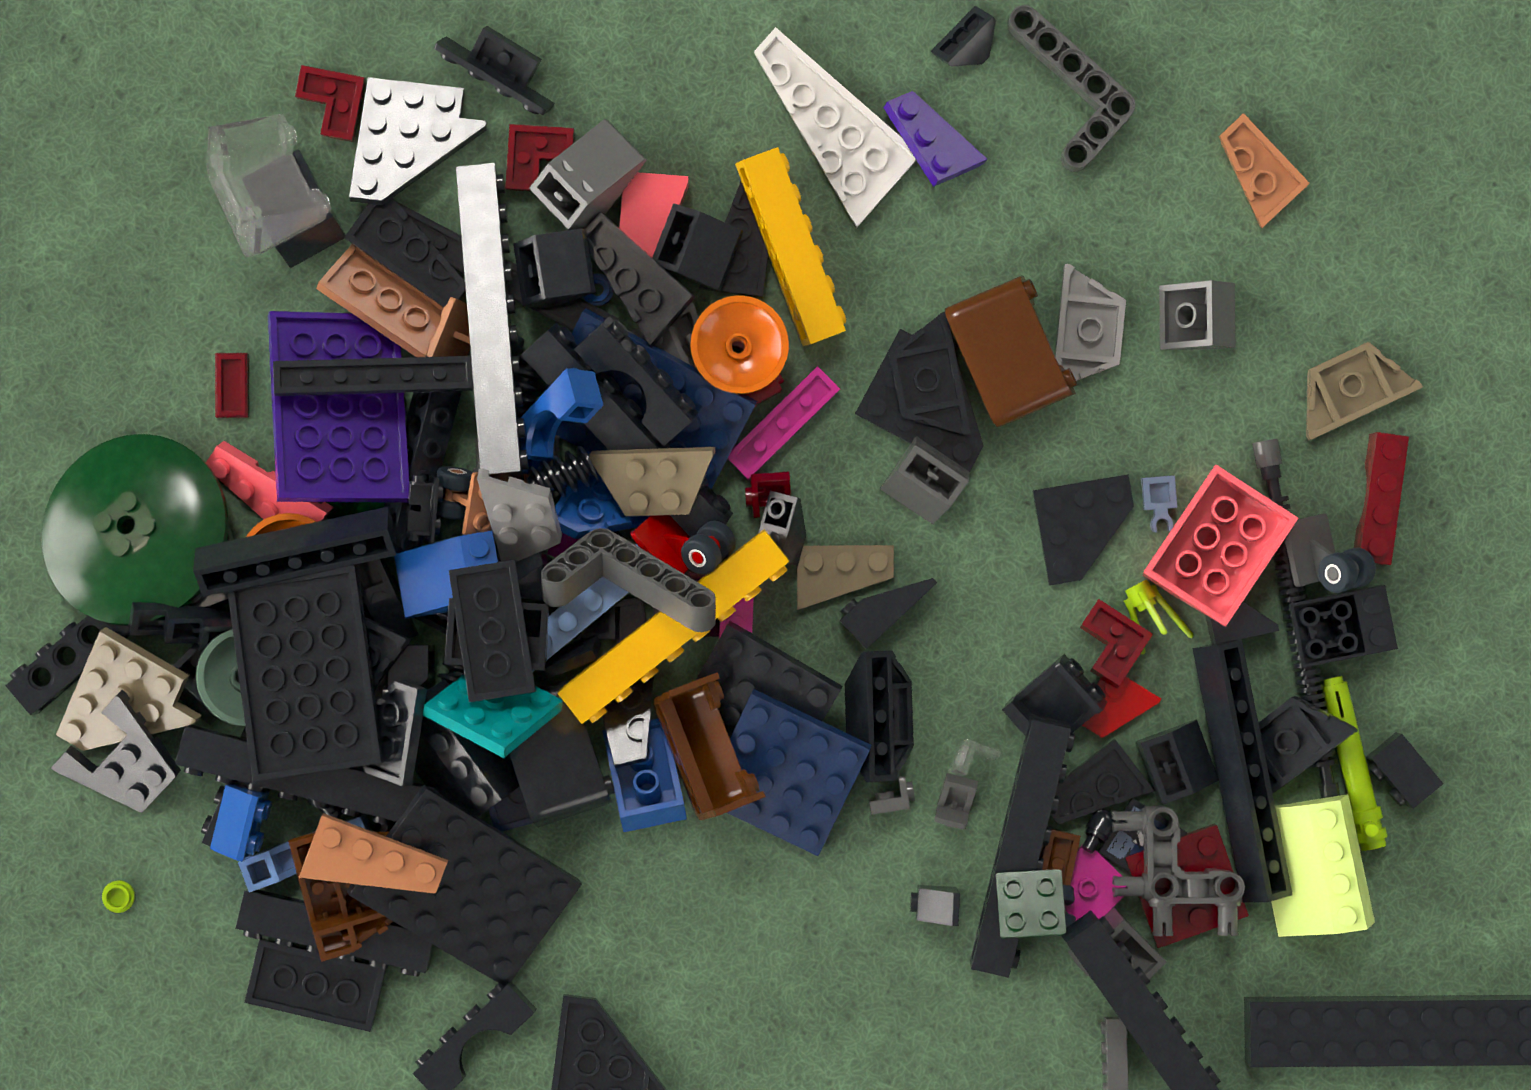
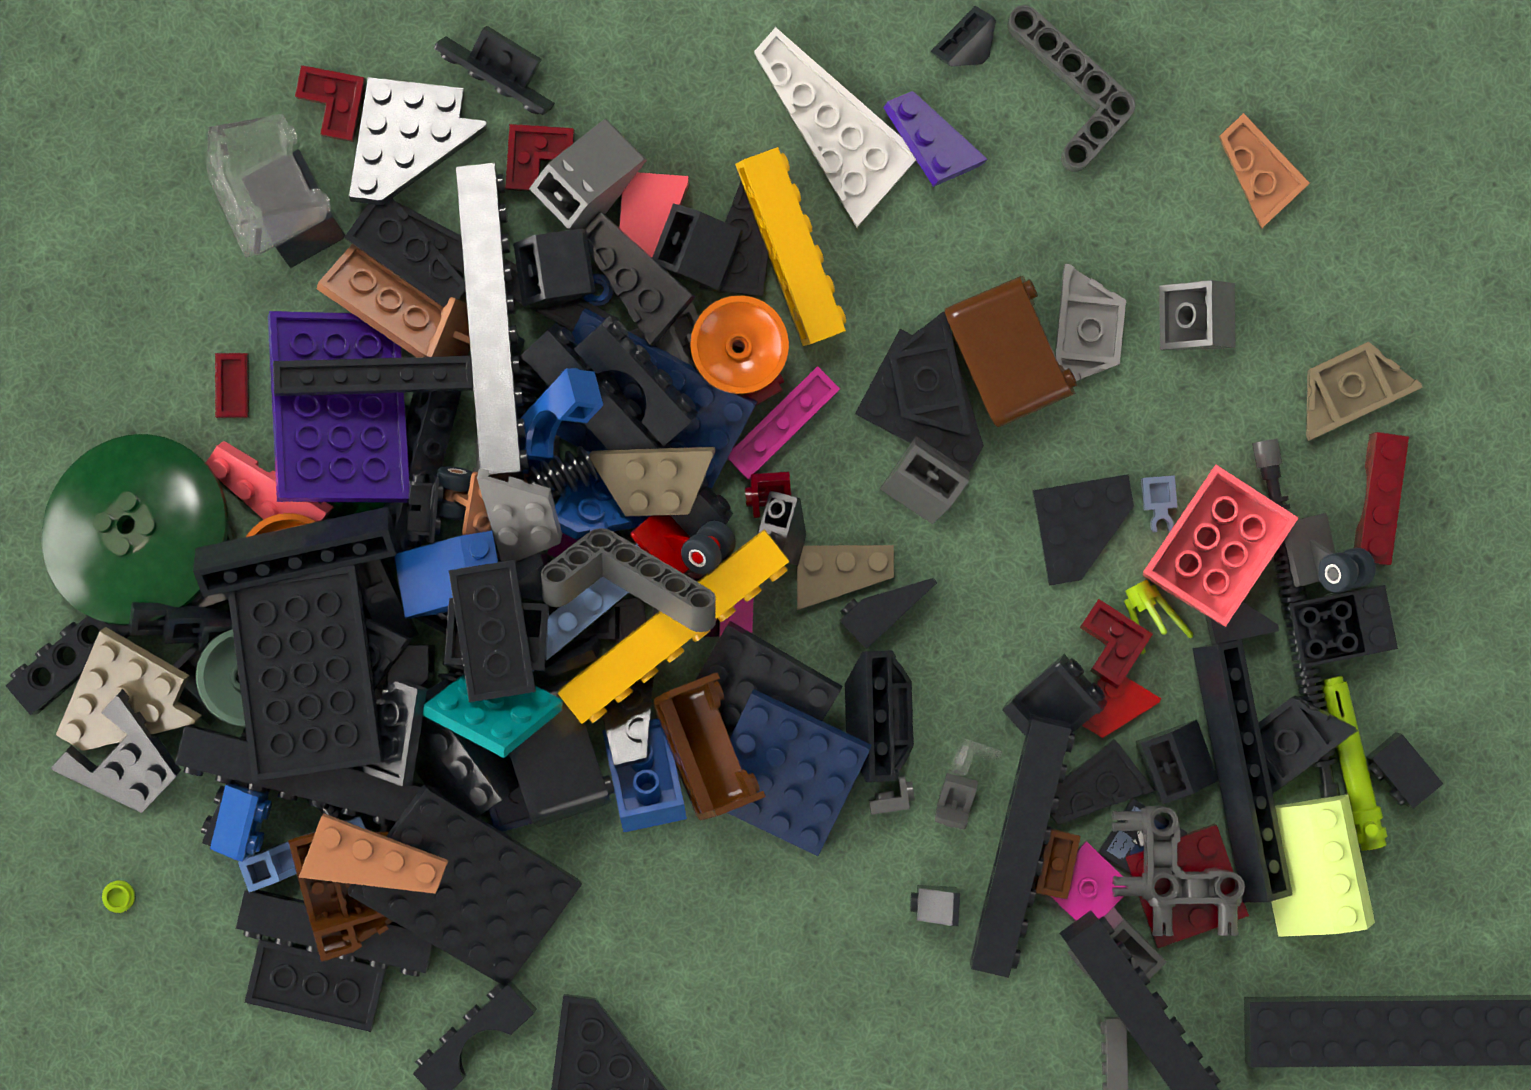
(1033, 904): plate -> none
(1098, 829): black cylinder -> none

